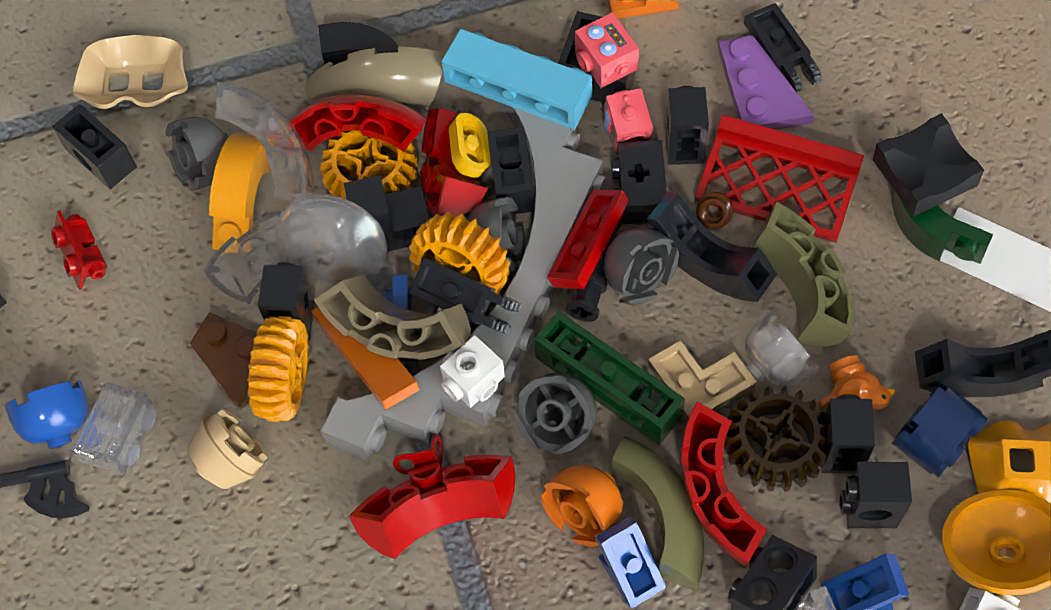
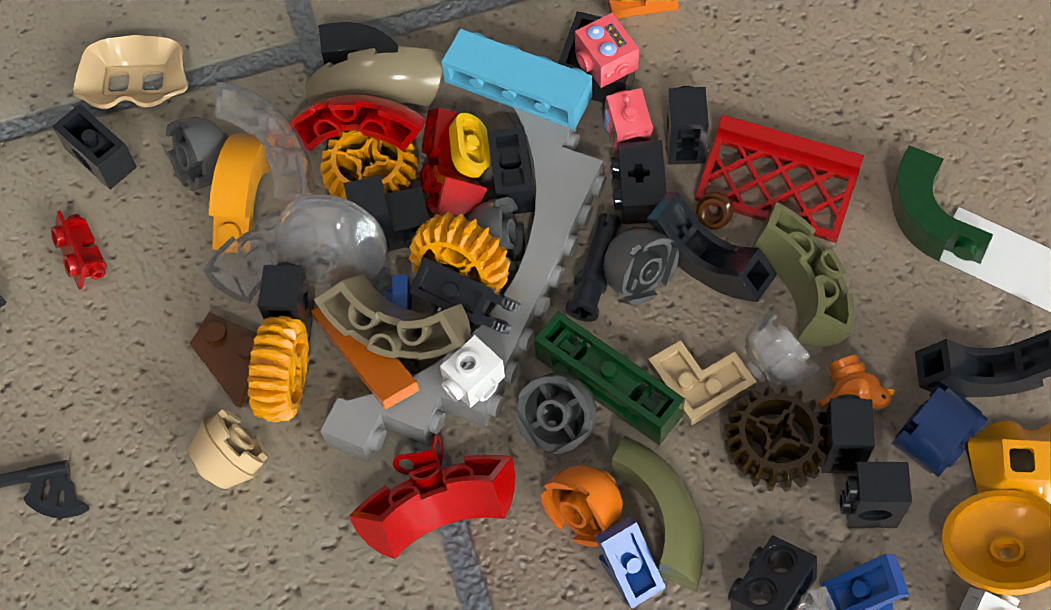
(50, 414): blue cylinder -> none
(115, 429): clear brick -> none
(588, 239): red plate -> none
(706, 488): red brick -> none
(759, 87): medium lavender wing -> none
(782, 45): black hinge -> none
(927, 165): black brick -> none

